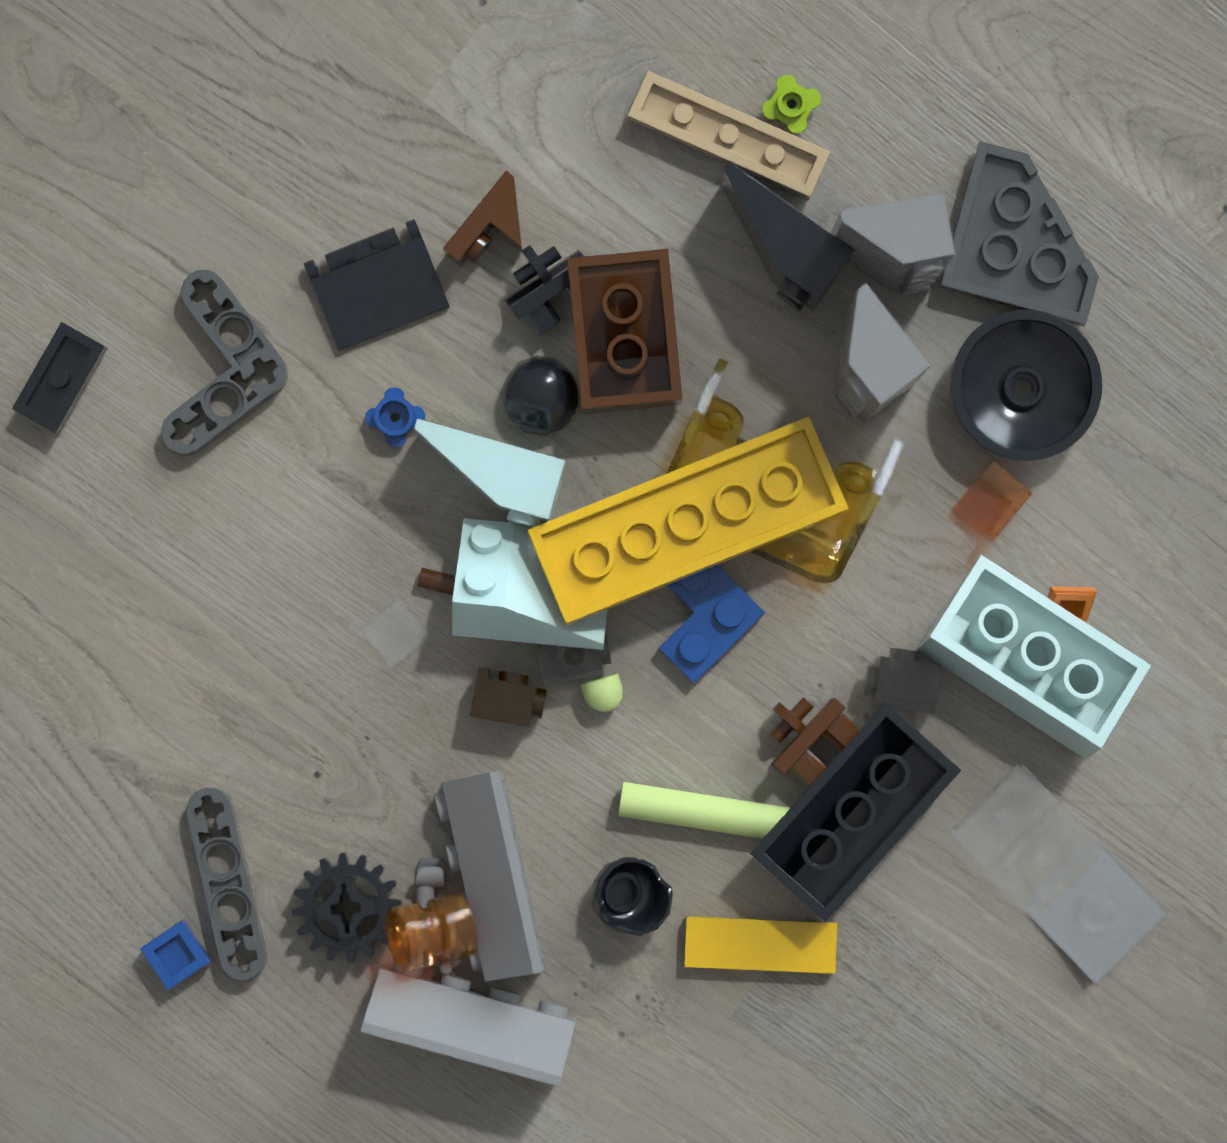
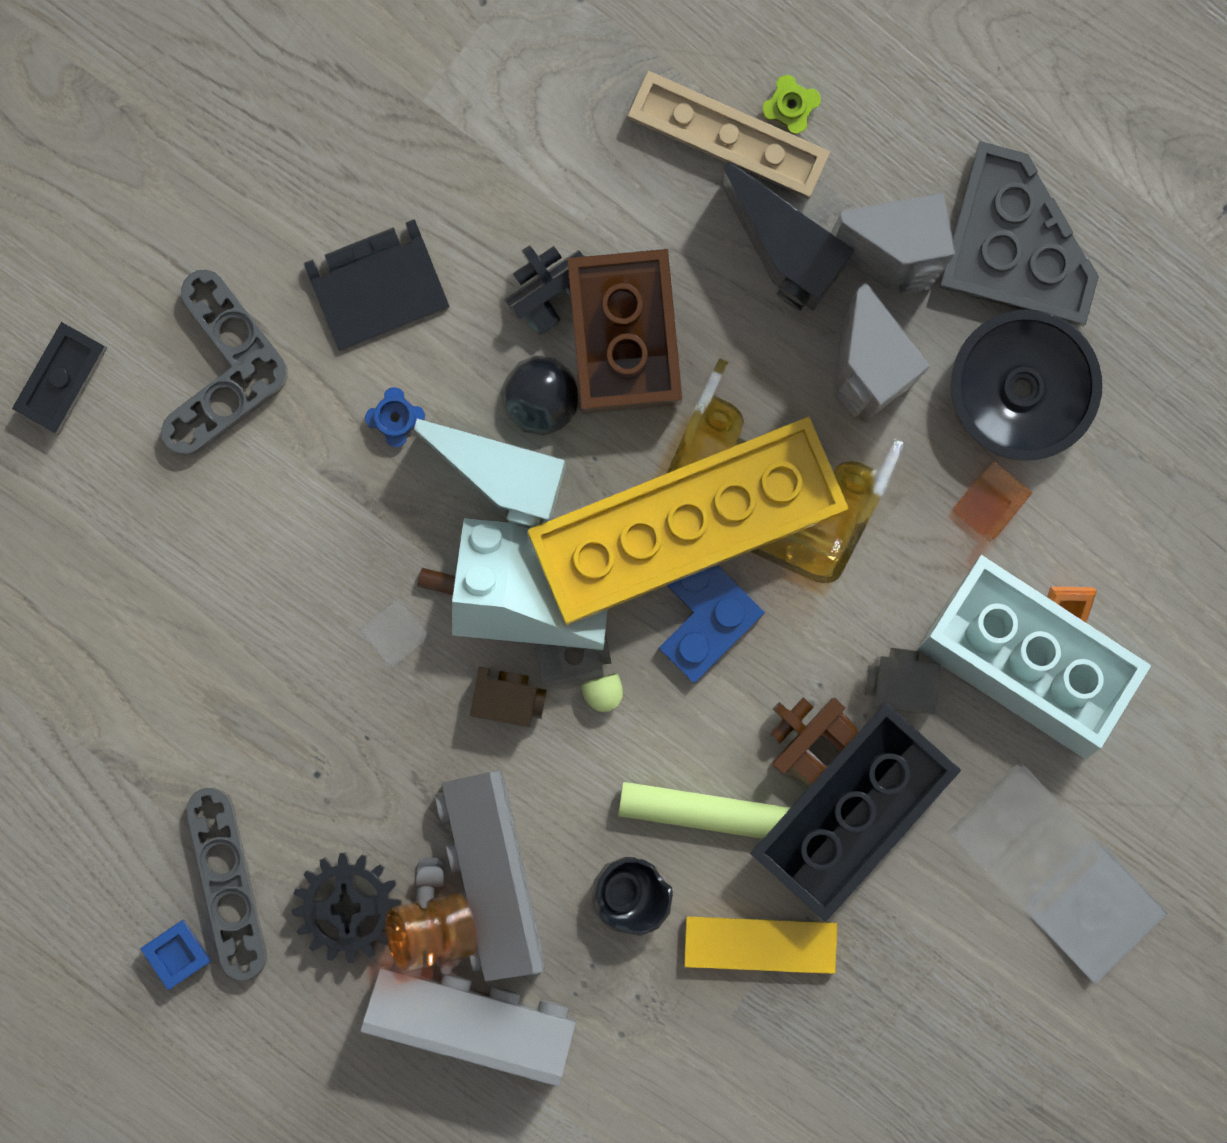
(496, 212): reddish brown slope -> none

